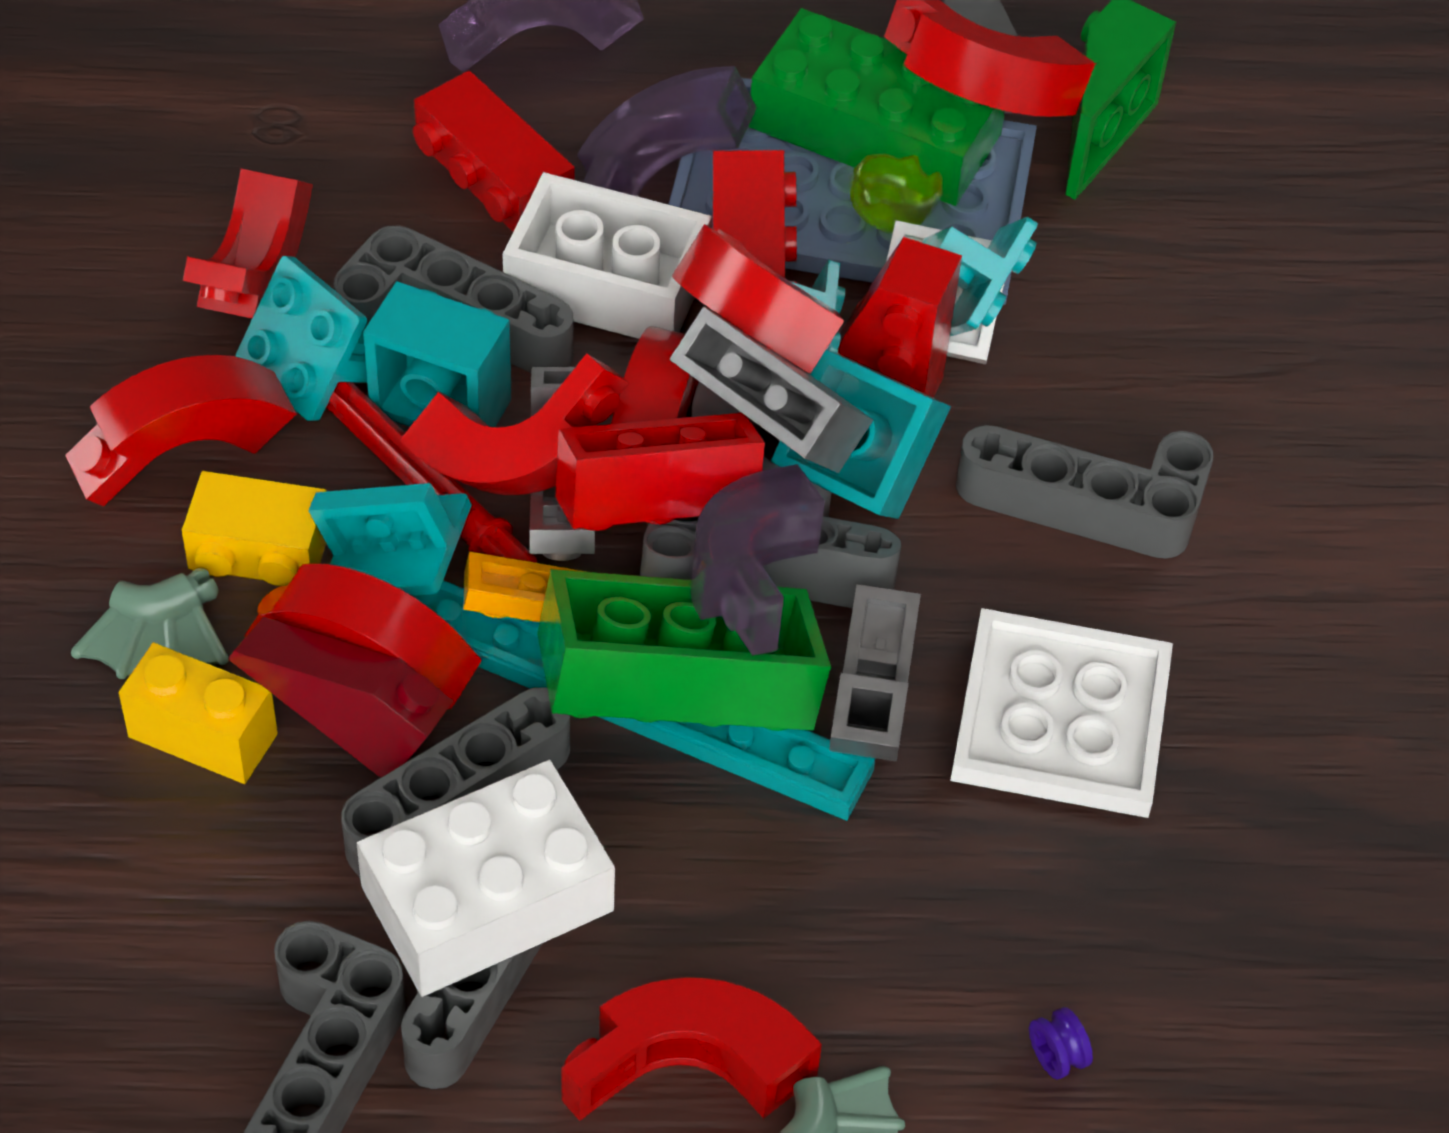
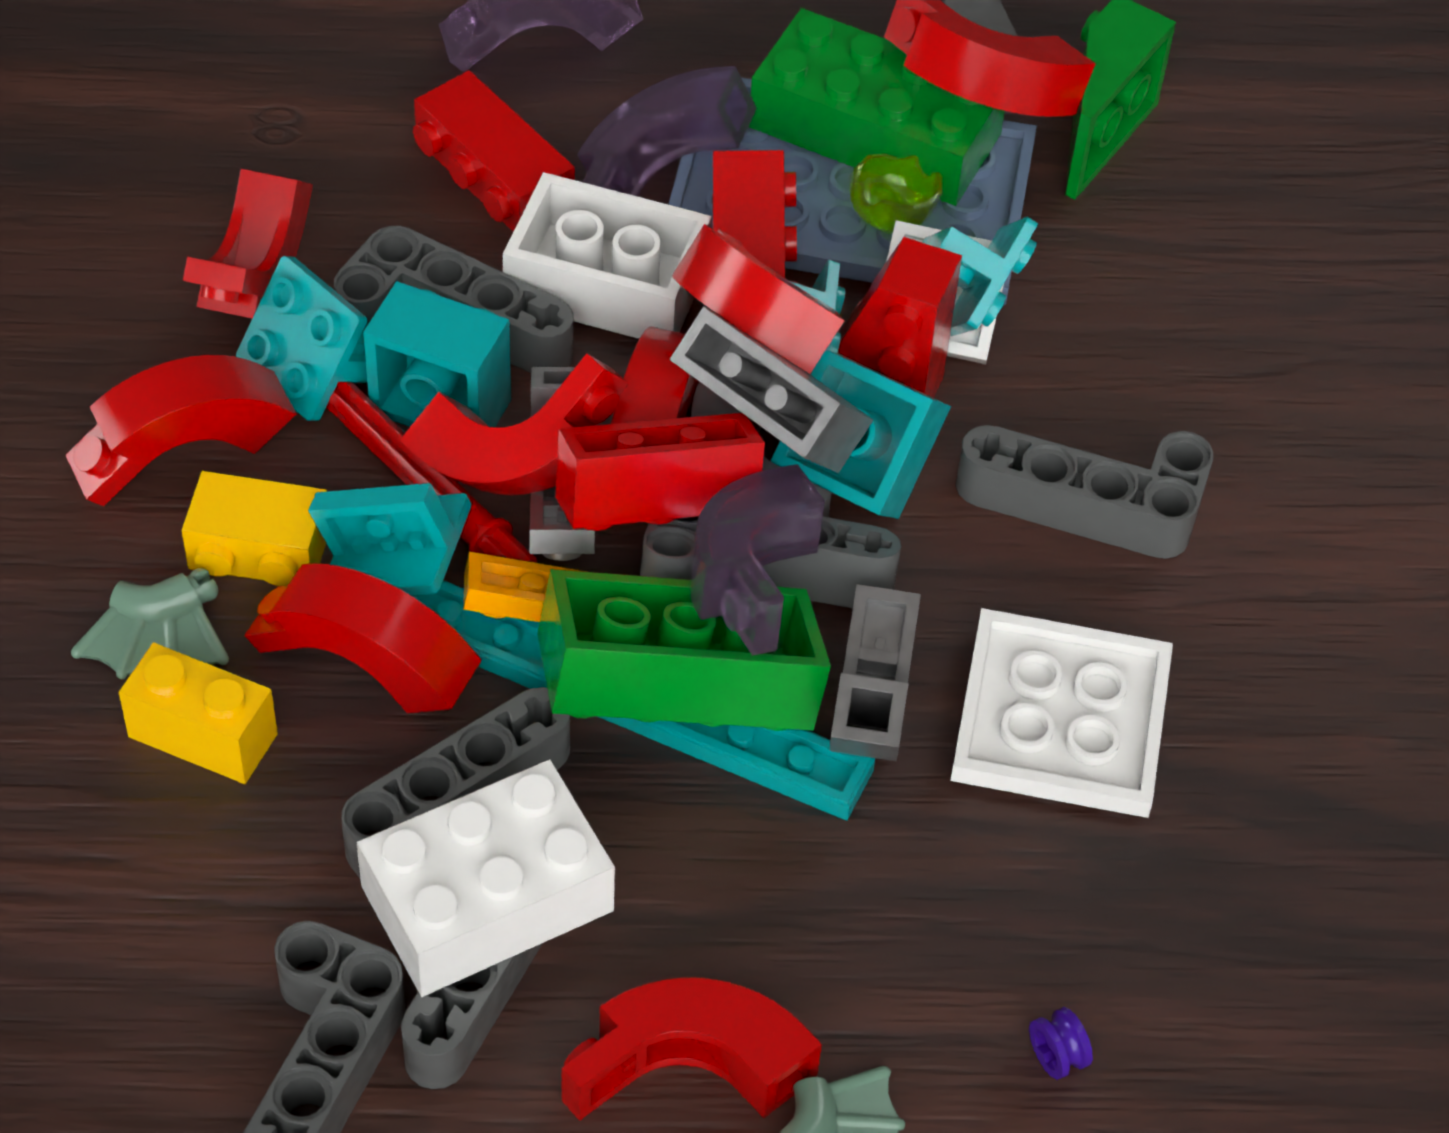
(351, 694): dark red slope -> none

